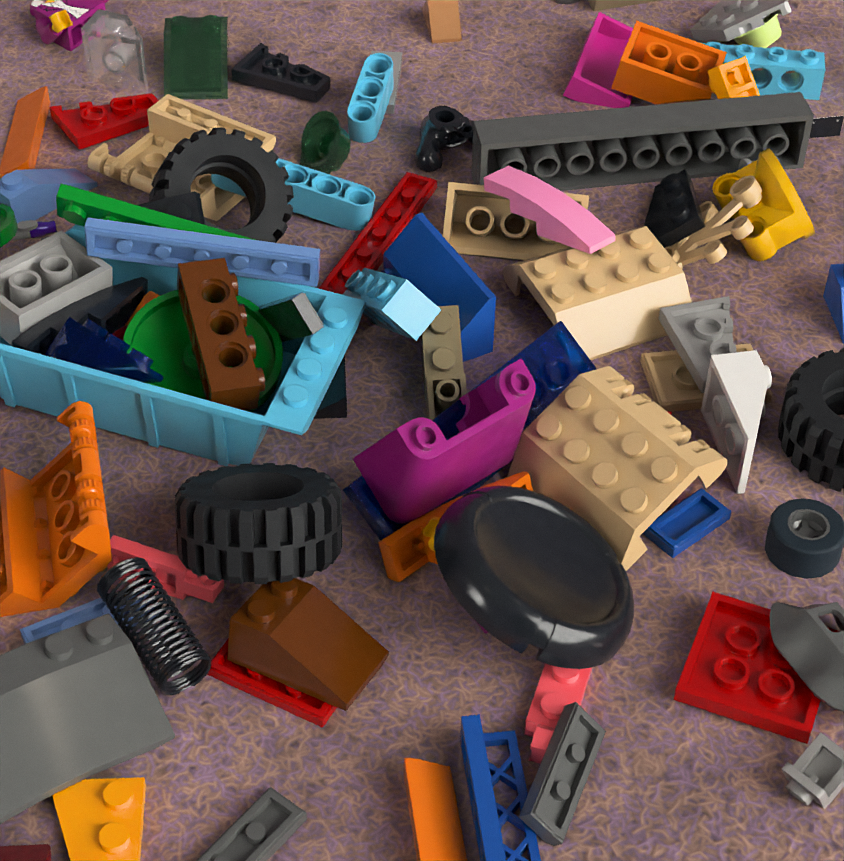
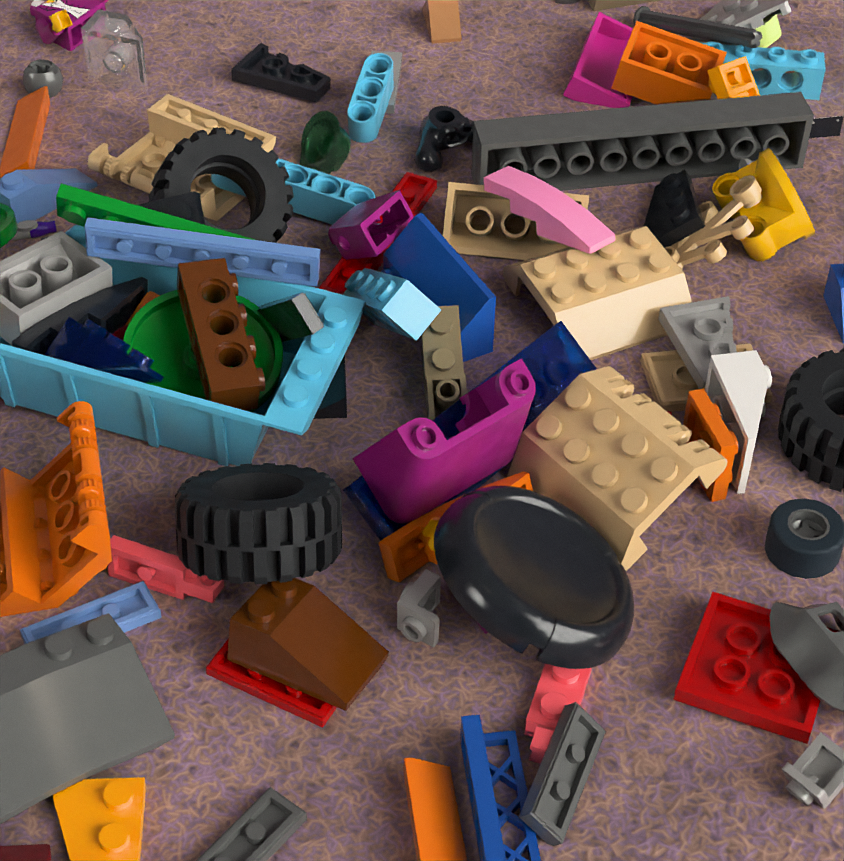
(41, 74): none -> dark grey piece
(101, 123): red wing -> none
(172, 663): black piece -> none
(196, 57): clear green slope -> none
(360, 236): none -> magenta torso
(416, 608): none -> light grey bracket
(687, 522): blue tile -> none
(699, 28): none -> dark grey axle
(707, 424): none -> orange plate

